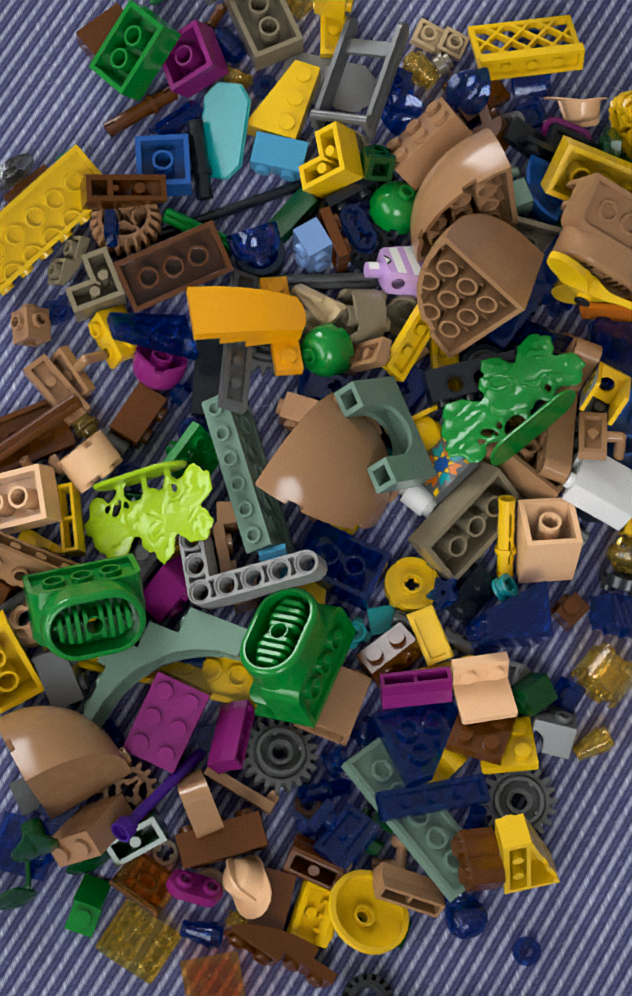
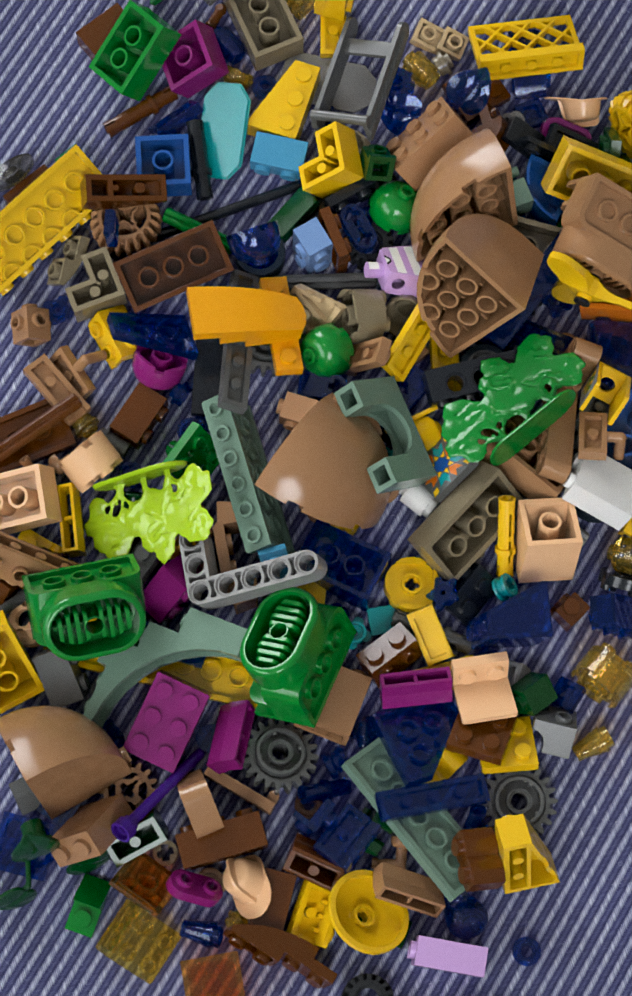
(448, 956): none -> lavender brick

